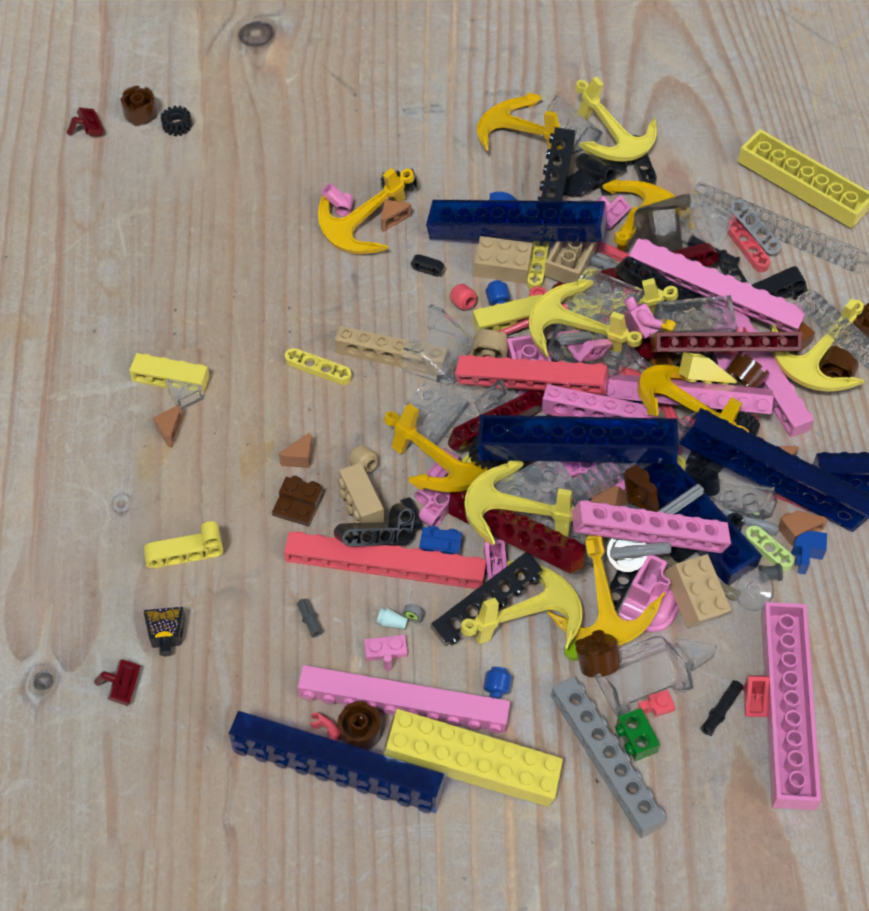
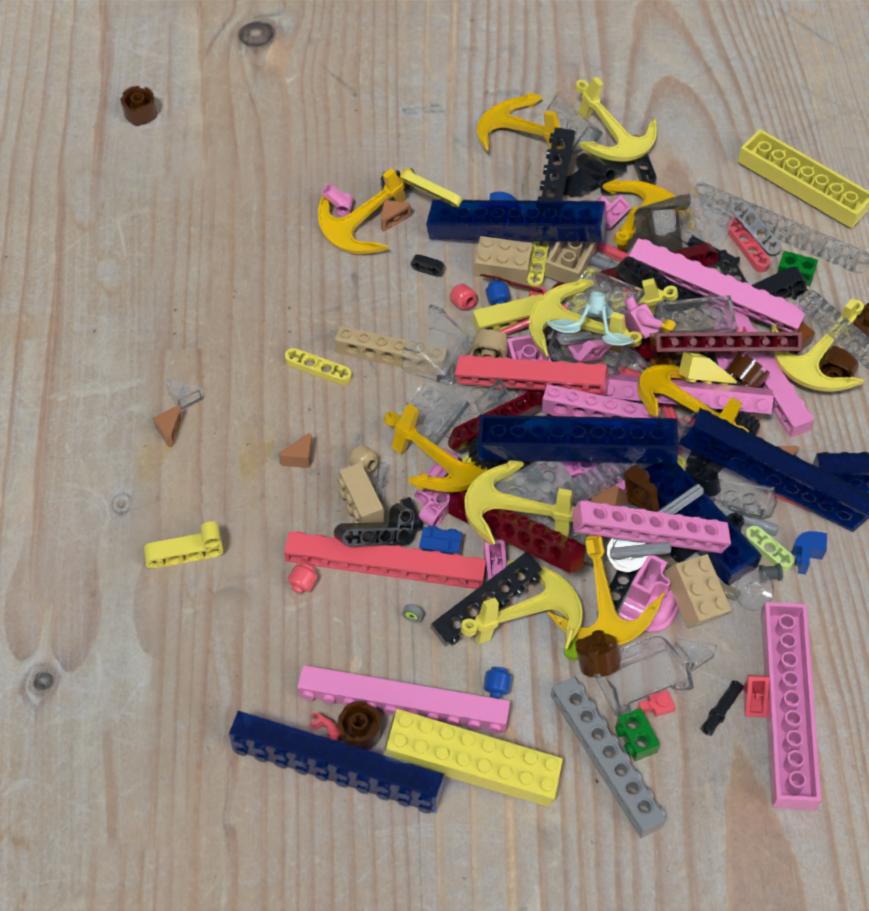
(89, 121): dark red plate -> none
(122, 681): dark red plate -> none
(156, 370): light yellow brick -> none
(165, 628): black torso -> none
(176, 127): black tyre -> none
(298, 500): reddish brown plate -> none
(302, 578): none -> coral head
(309, 618): dark grey axle -> none
(381, 480): none -> clear pin
(385, 649): bright pink plate -> none
(391, 619): light aqua cone -> none
(431, 188): none -> light yellow beam
(512, 283): none -> dark red piece
(595, 308): none -> light aqua plant
(799, 522): nougat slope -> none
(805, 264): none -> green brick

